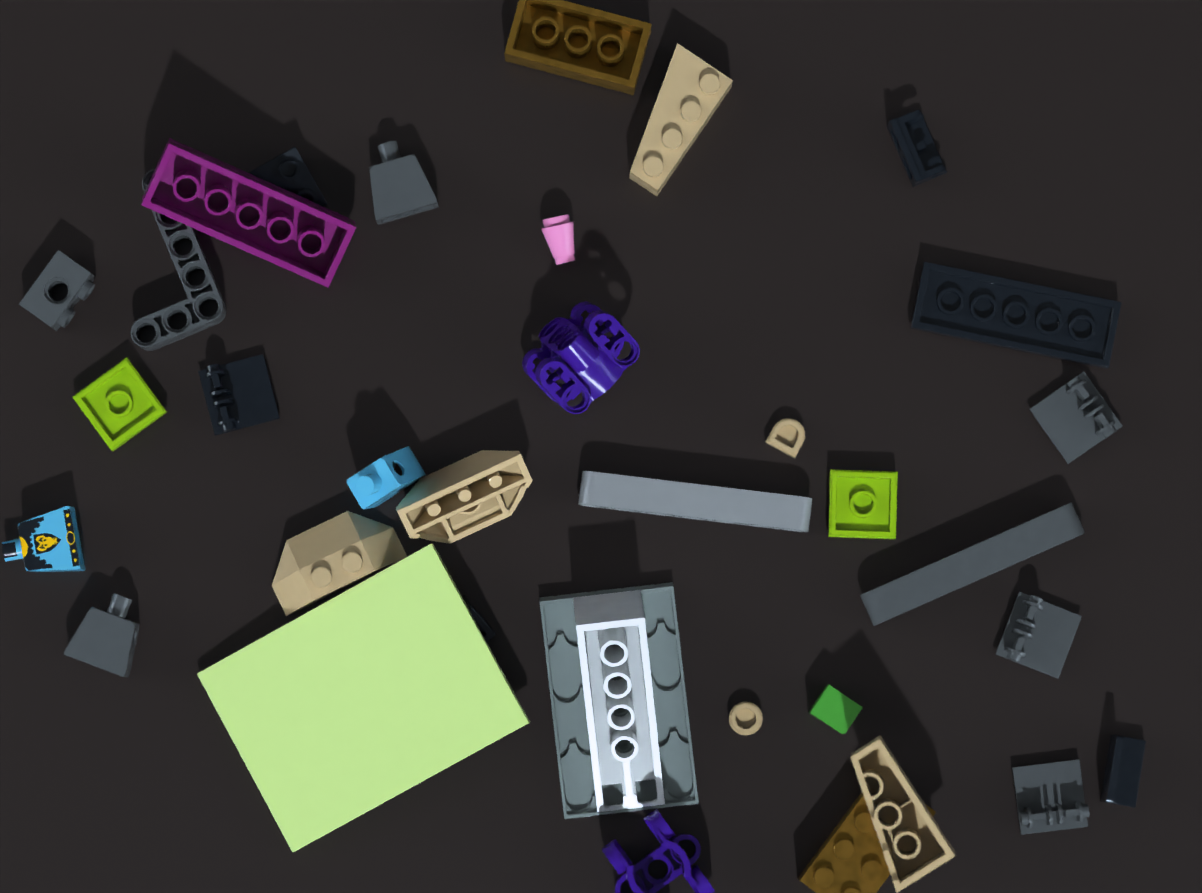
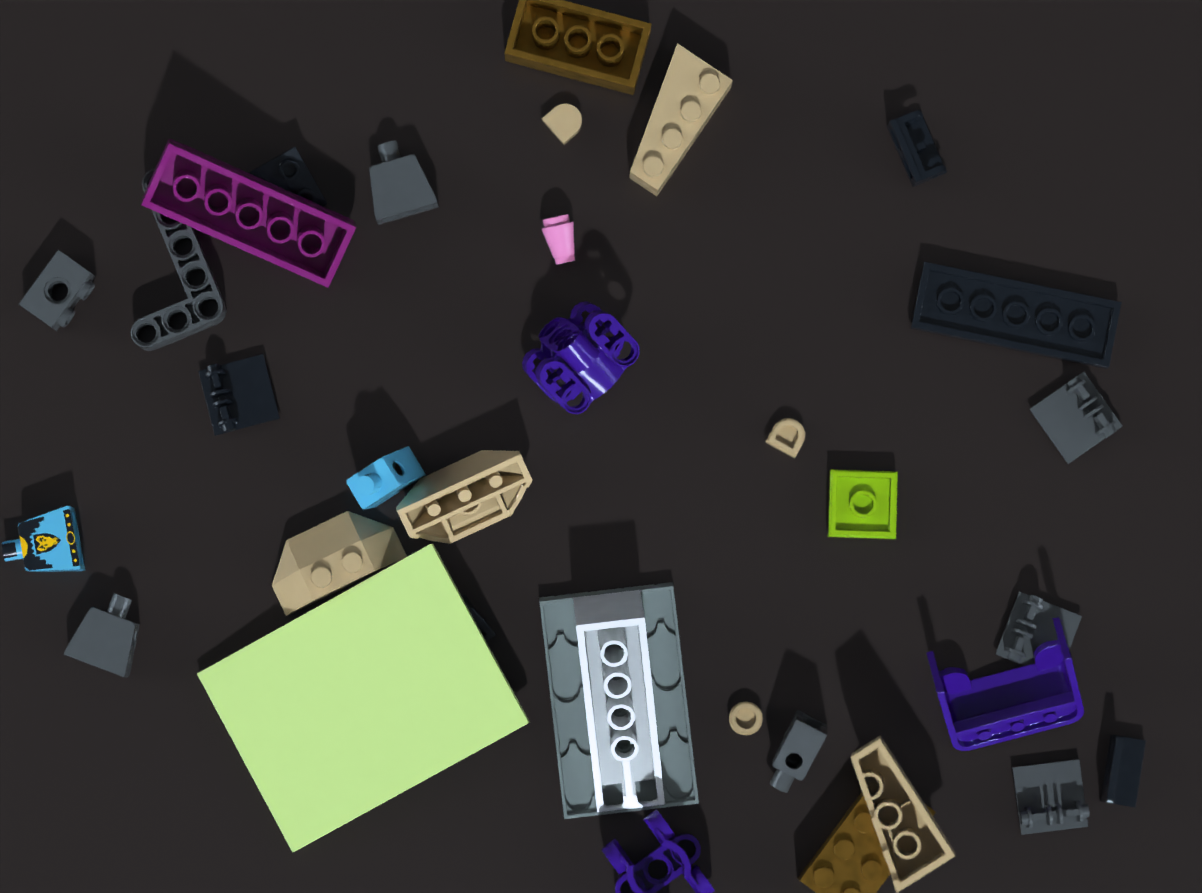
(119, 404): lime plate -> none
(564, 122): none -> tan tile
(695, 501): light grey beam -> none
(802, 737): none -> dark grey torso
(835, 709): bright green panel -> none
(972, 564): dark grey beam -> none
(1010, 701): none -> dark purple windscreen

